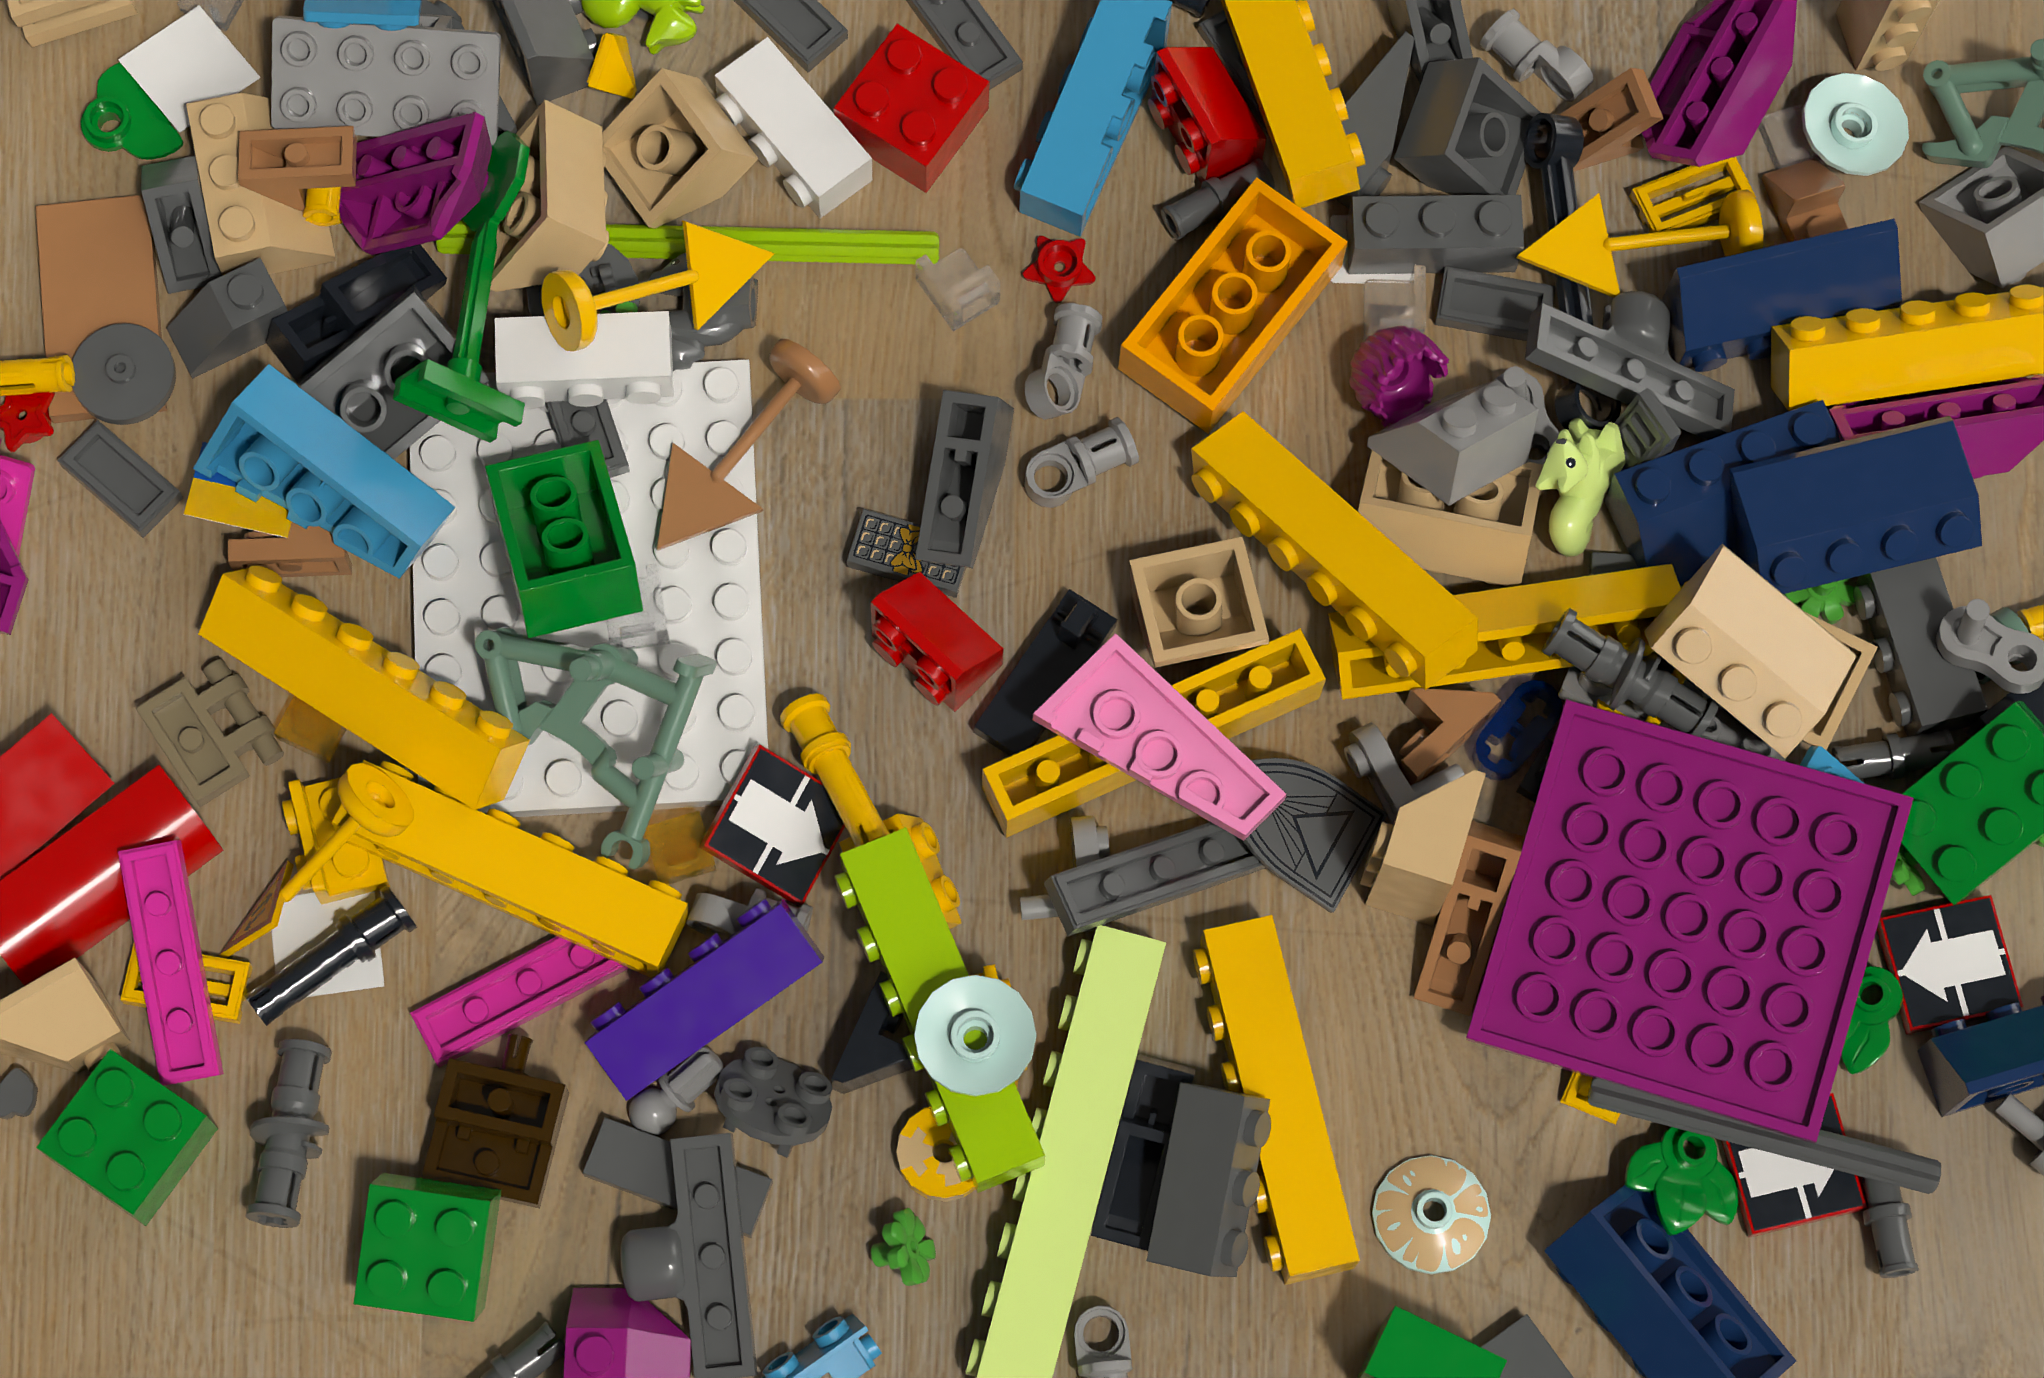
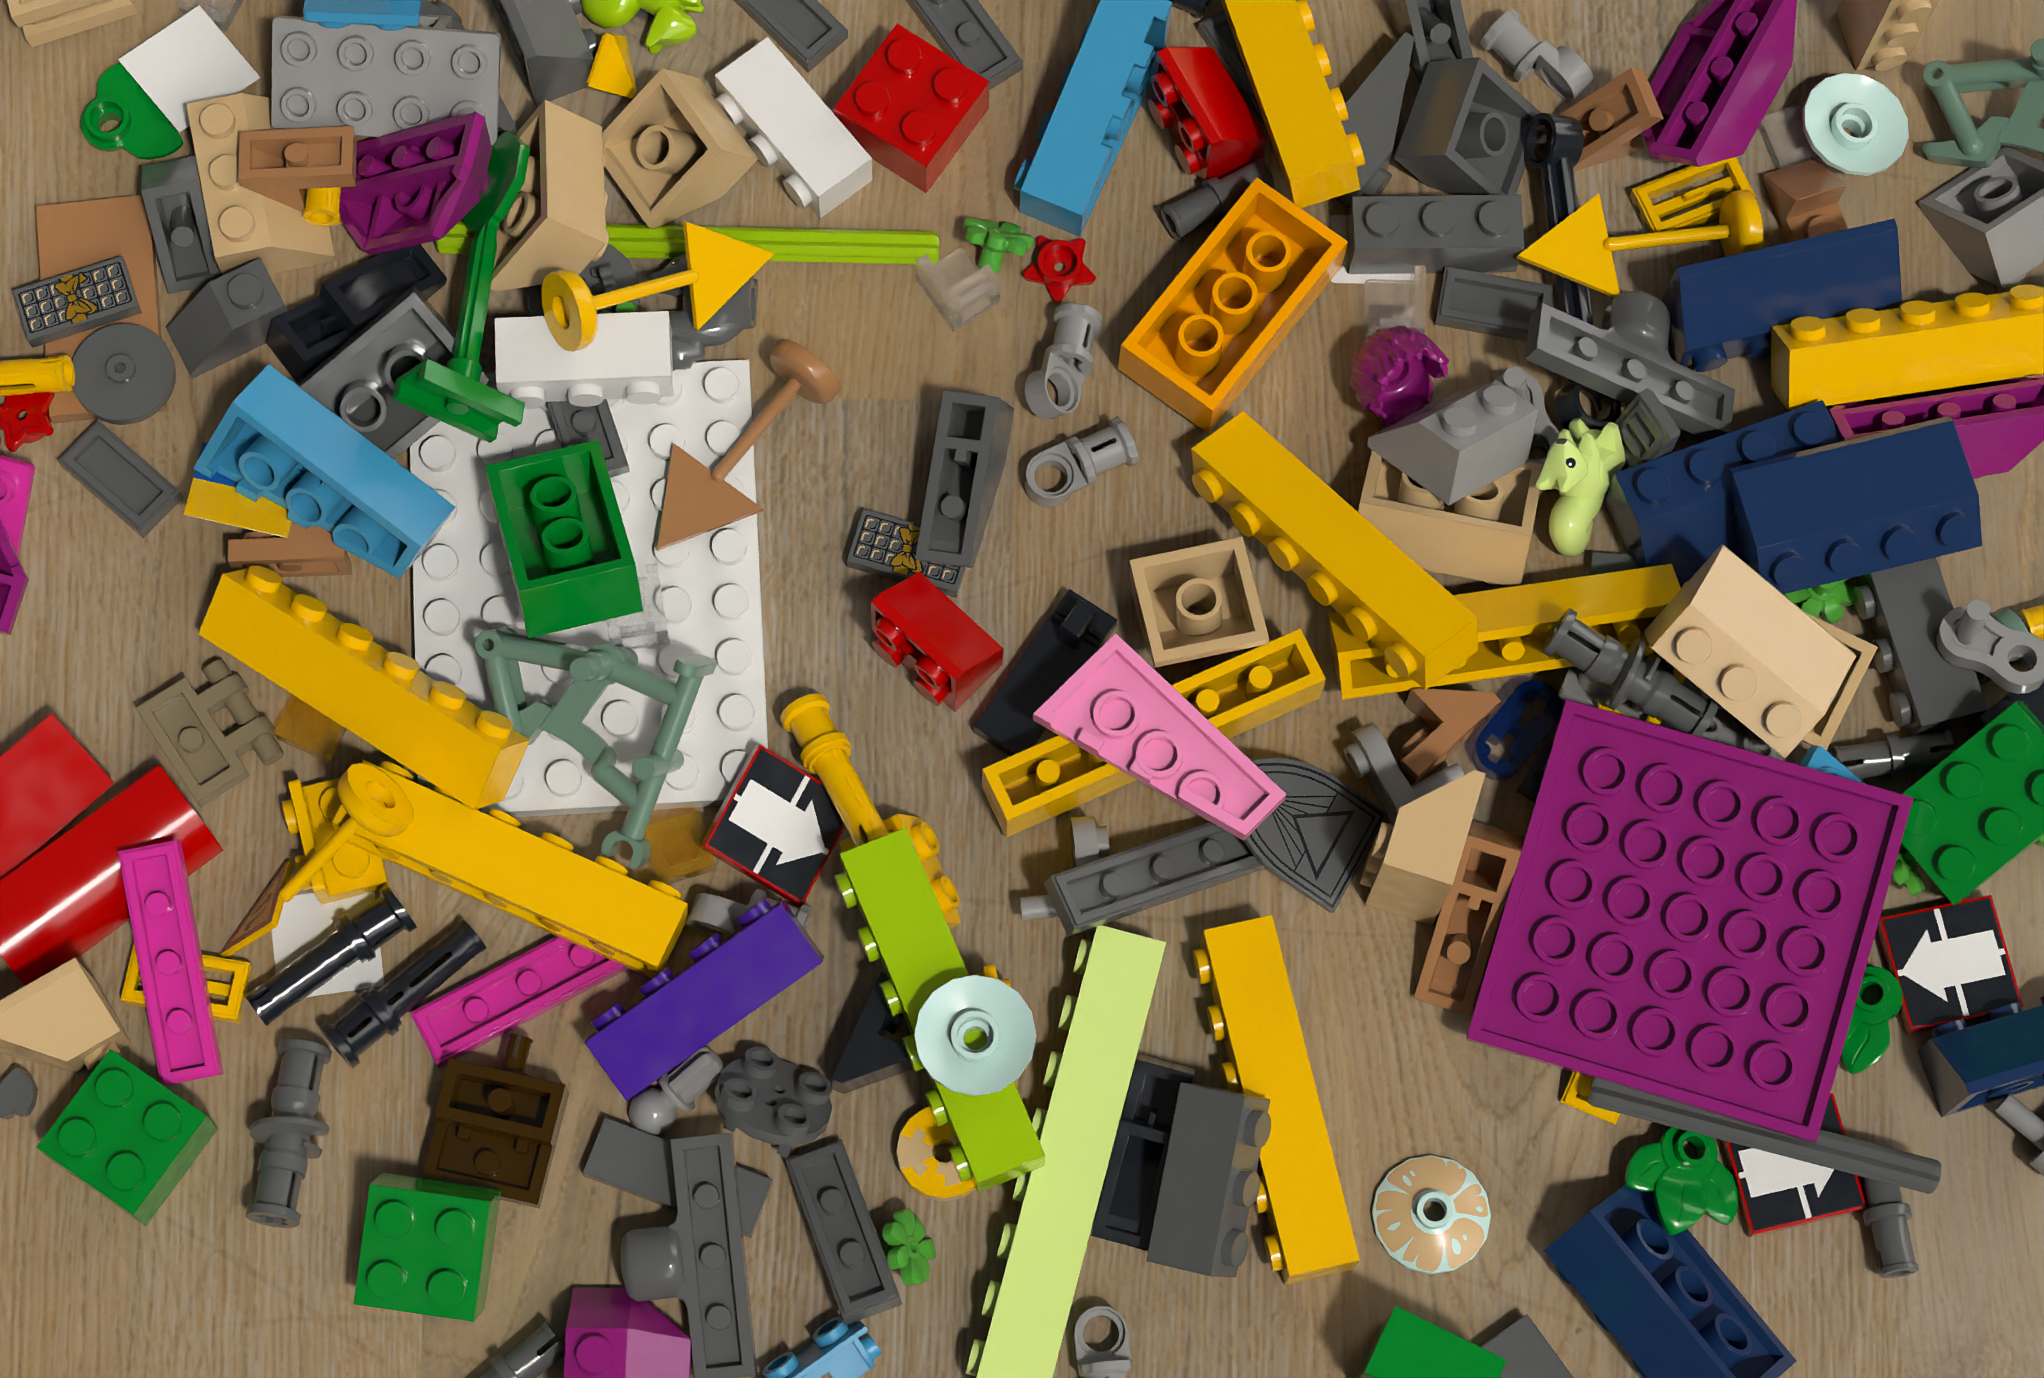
(77, 301): none -> dark grey tile
(461, 946): none -> black pin
(843, 1232): none -> dark grey tile
(996, 240): none -> bright green plant

